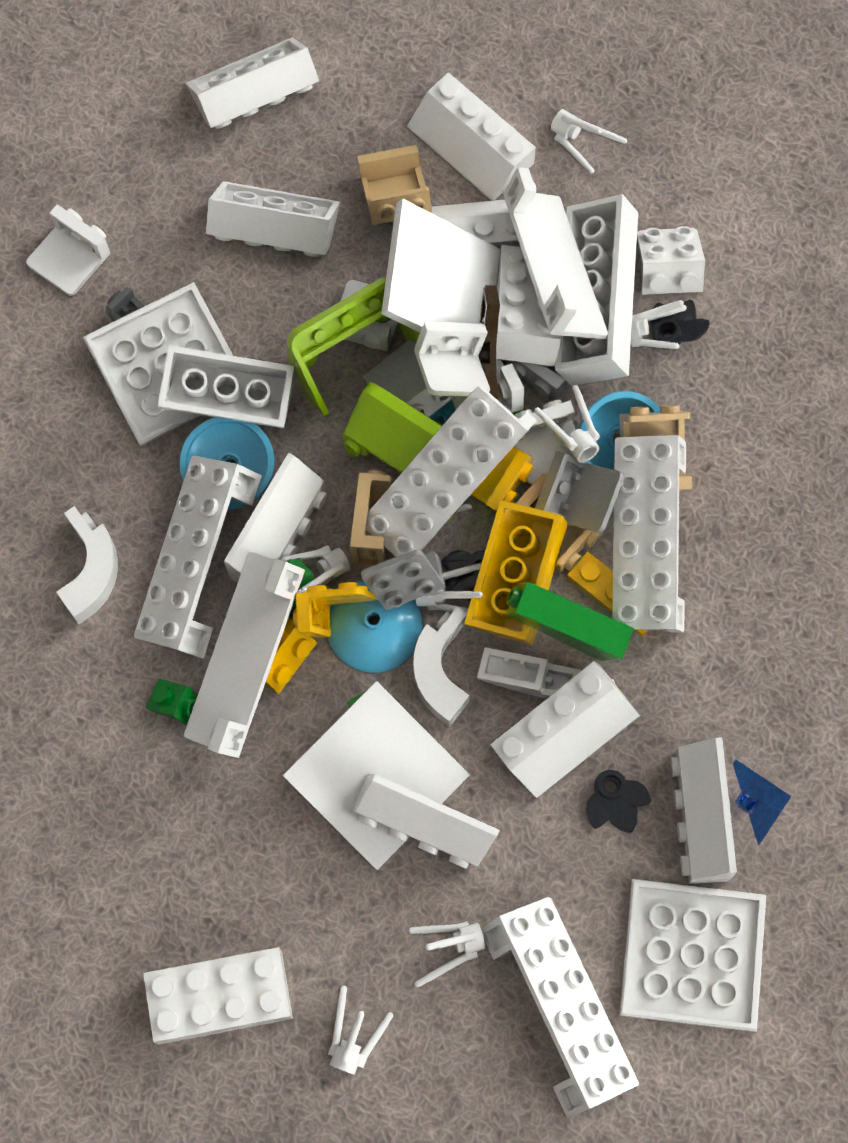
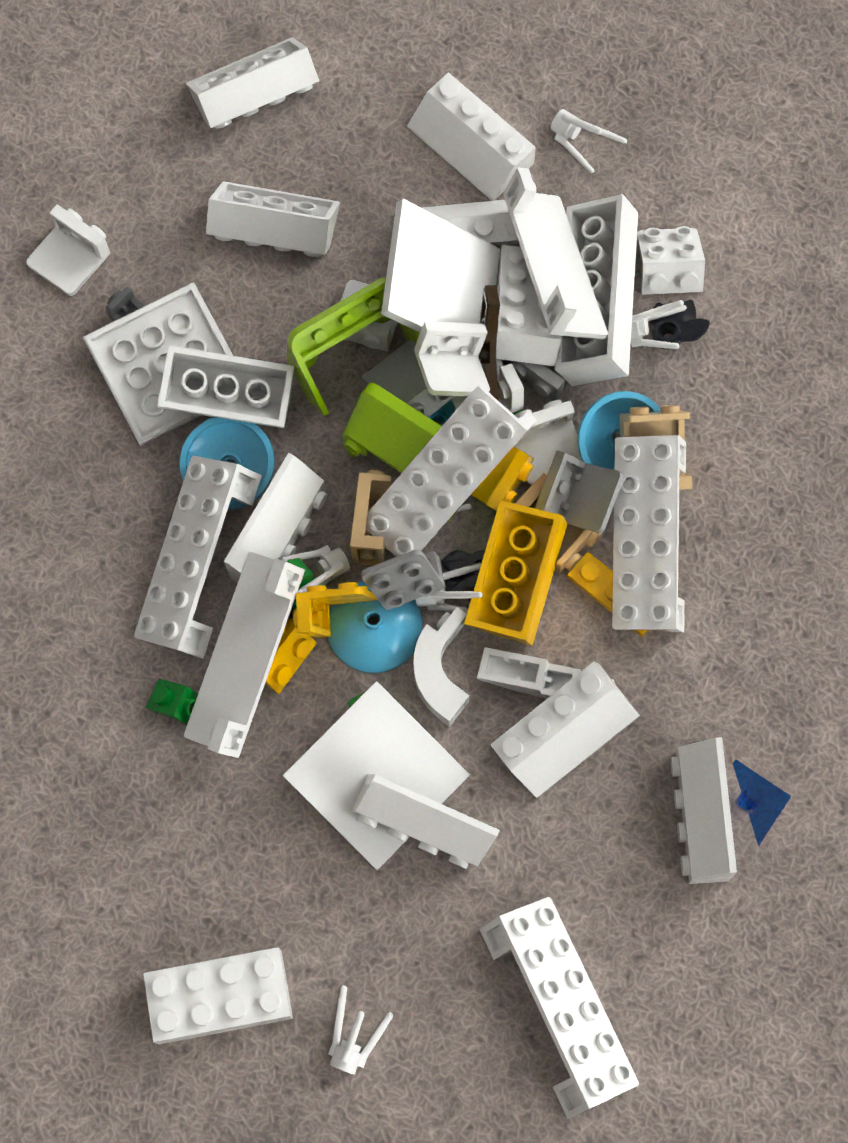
(97, 579): white arch -> none
(390, 178): tan panel -> none
(466, 939): white plant -> none
(569, 622): green slope -> none
(579, 442): white plant -> none
(617, 806): black plate -> none
(693, 955): white tile -> none

